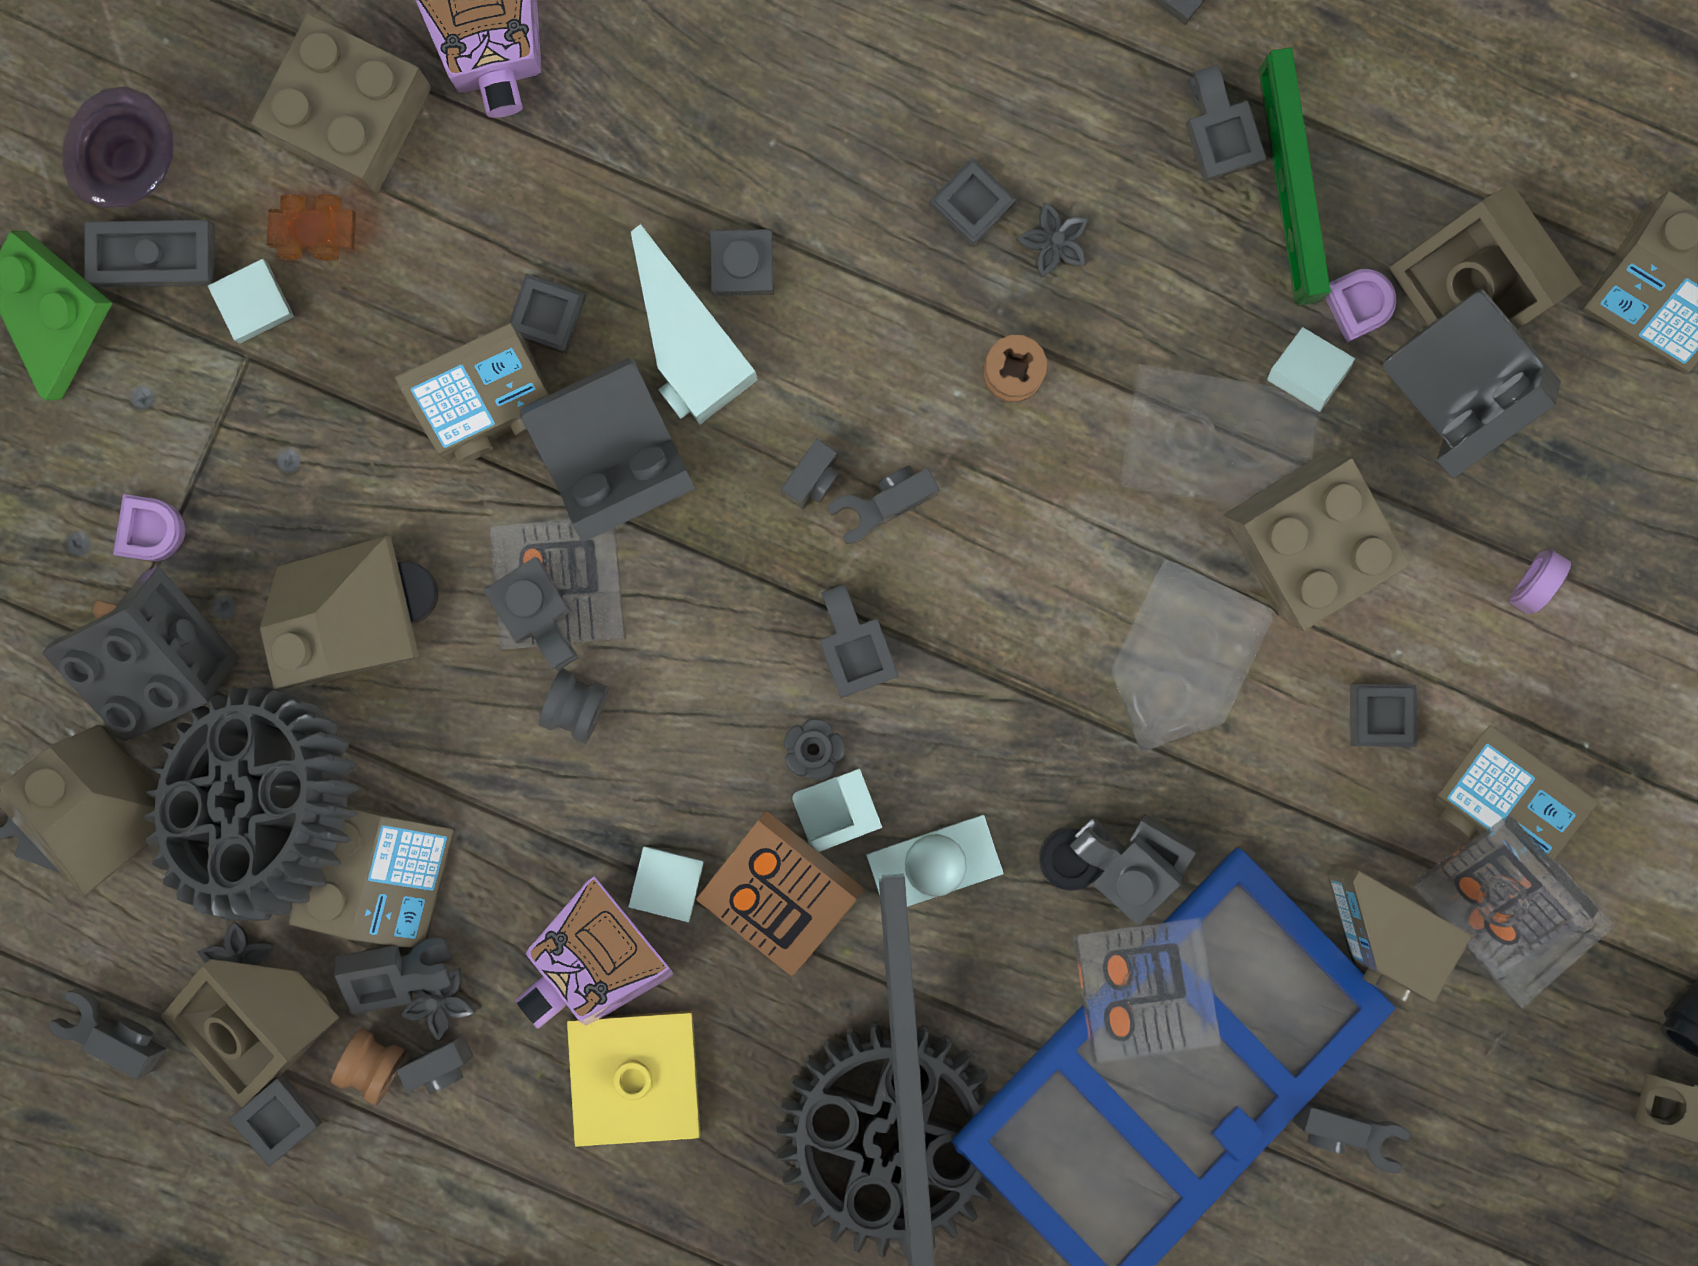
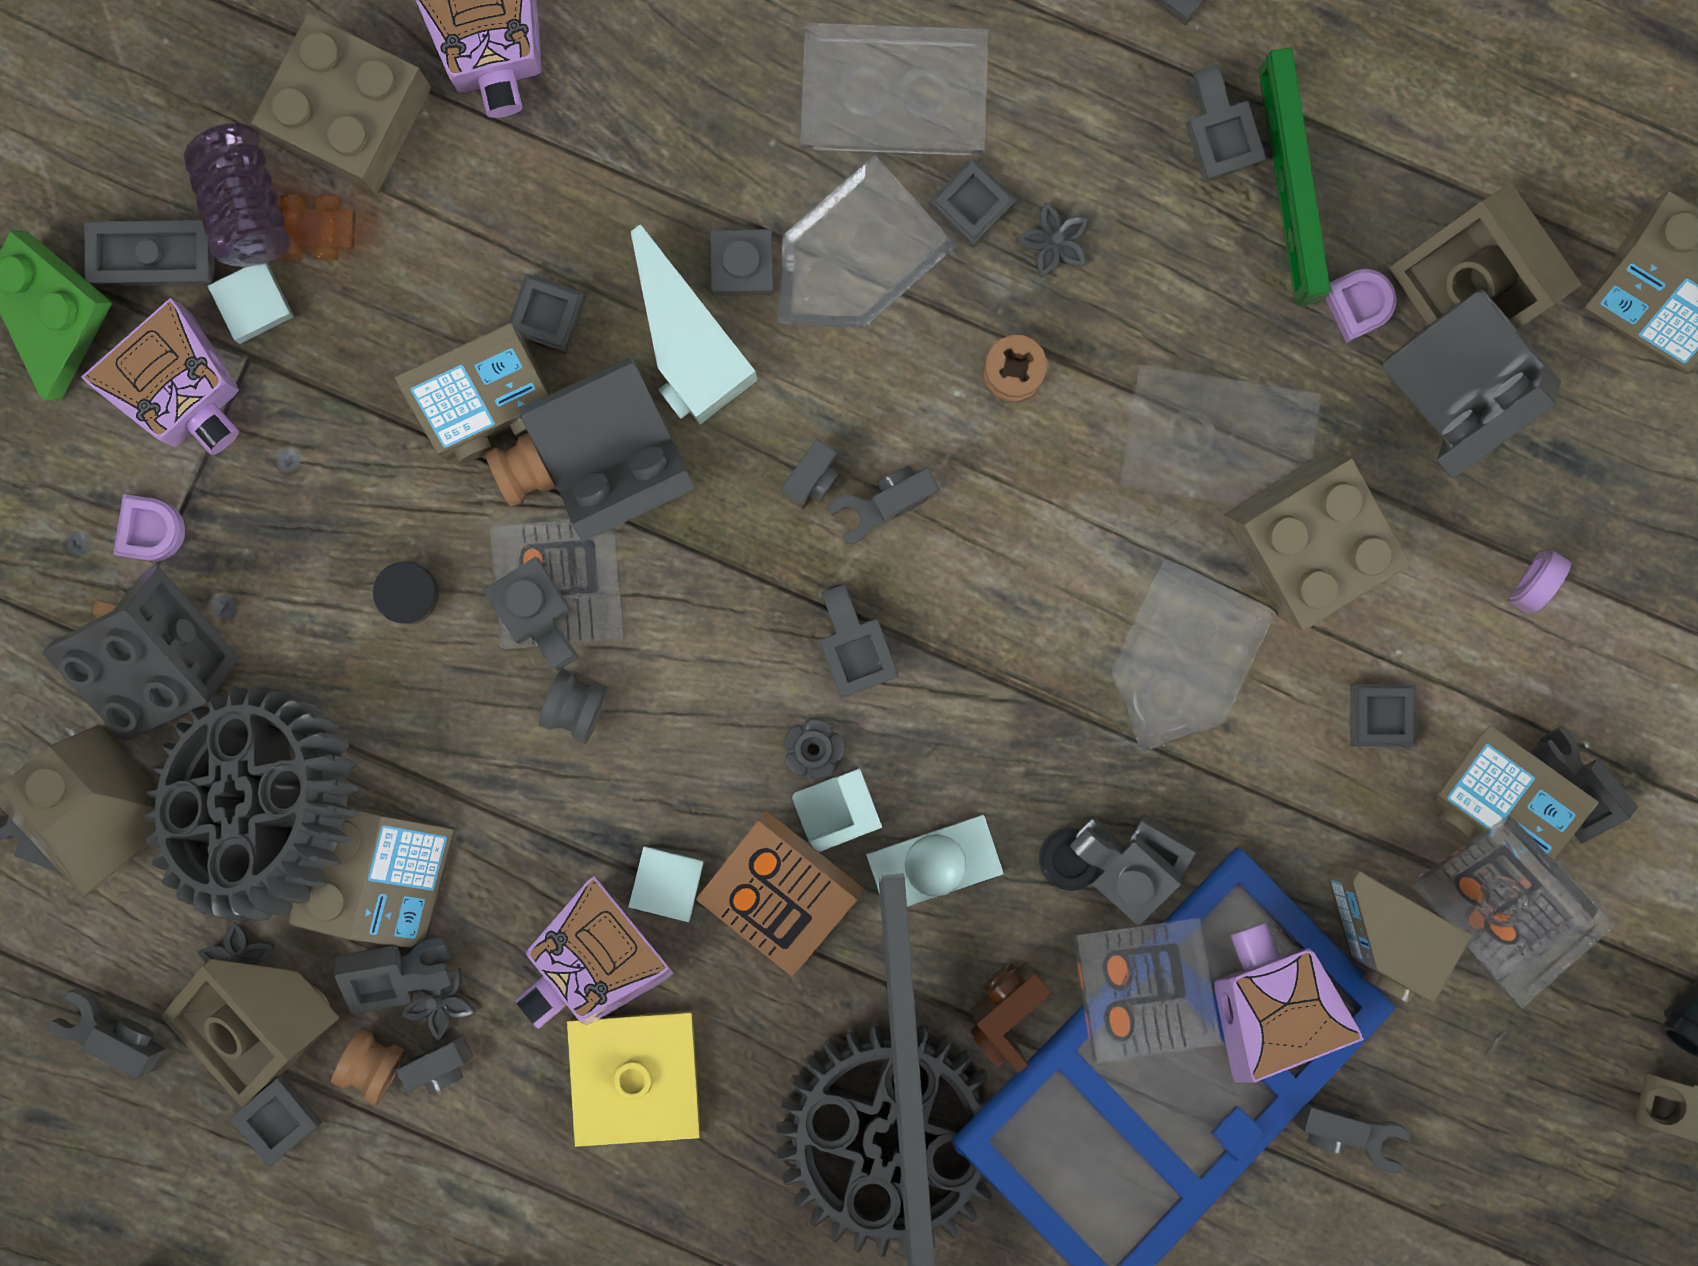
(117, 148): clear purple hat -> none
(169, 380): none -> torso
(236, 196): none -> clear purple piece
(336, 616): dark tan slope -> none
(519, 470): none -> medium nougat wheel
(857, 252): none -> clear tile
(894, 89): none -> clear tile
(1008, 1000): none -> reddish brown bracket
(1278, 1009): none -> torso
(1311, 369): light aqua tile -> none
(1614, 806): none -> dark grey plate

